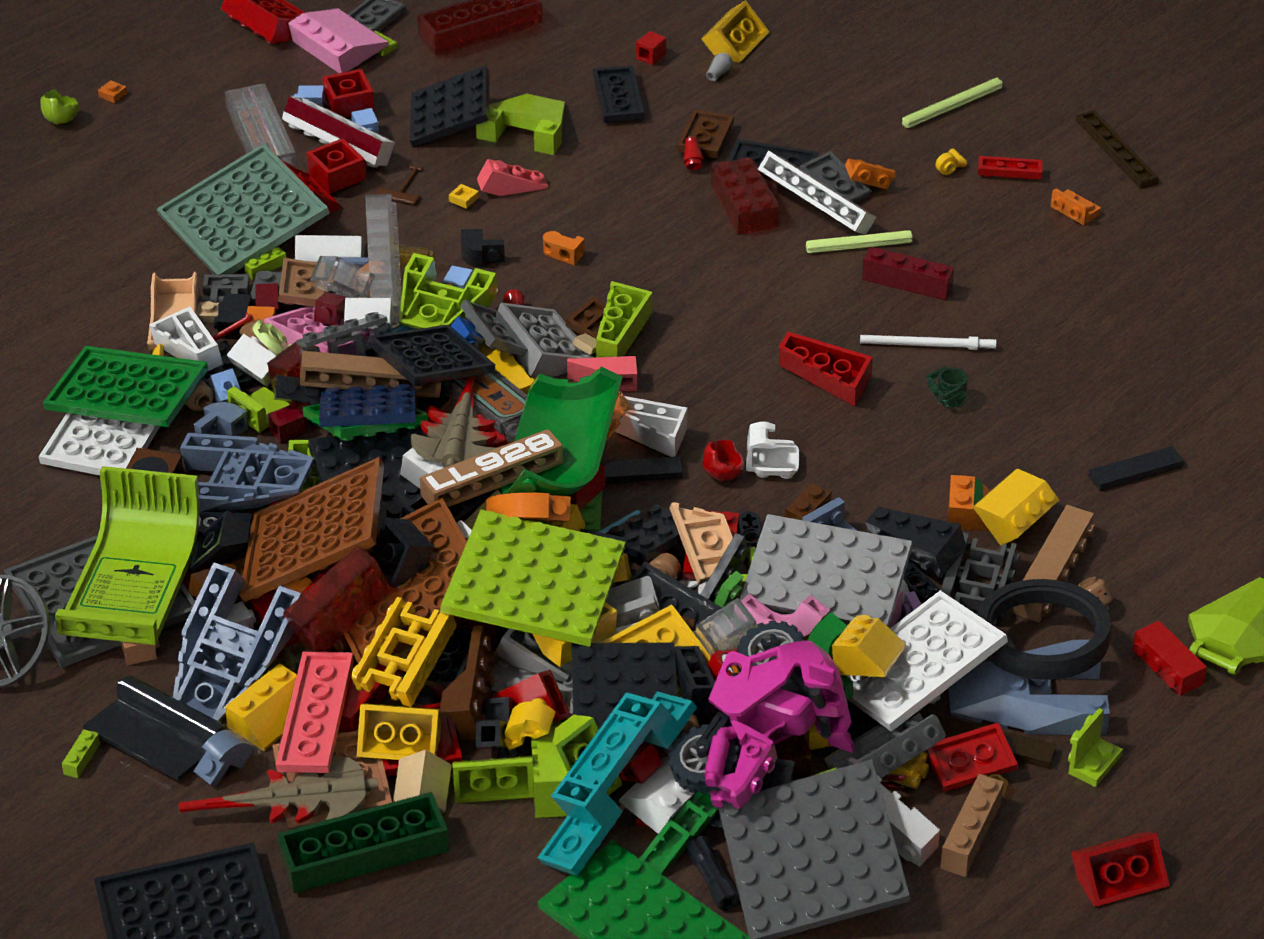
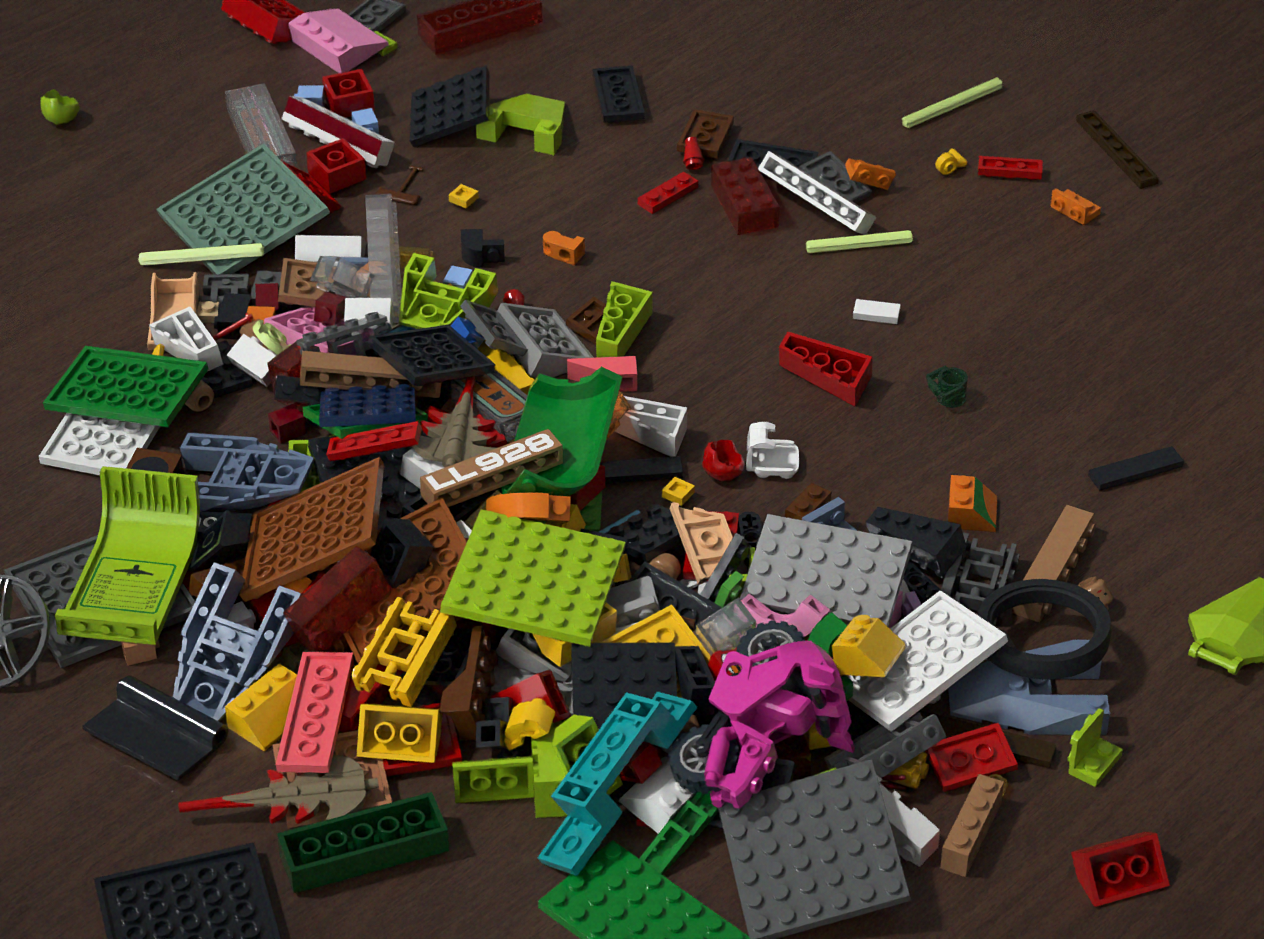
(80, 753): lime piece -> none
(112, 91): orange plate -> none
(201, 254): none -> yellowish green axle
(221, 383): light blue brick -> none
(222, 419): sand blue brick -> none
(223, 750): sand blue brick -> none
(256, 405): lime bracket -> none
(266, 262): lime piece -> none
(374, 441): none -> red plate
(423, 774): tan slope -> none
(506, 179): coral slope -> none
(585, 343): tan tile -> none
(651, 48): red brick -> none
(667, 192): none -> red plate
(678, 491): none -> yellow plate
(720, 65): light grey cone -> none
(720, 886): black axle -> none
(736, 33): yellow slope -> none
(876, 311): none -> white tile
(908, 273): dark red brick -> none
(972, 343): white bar -> none
(1015, 505): yellow slope -> none
(1169, 658): red brick -> none

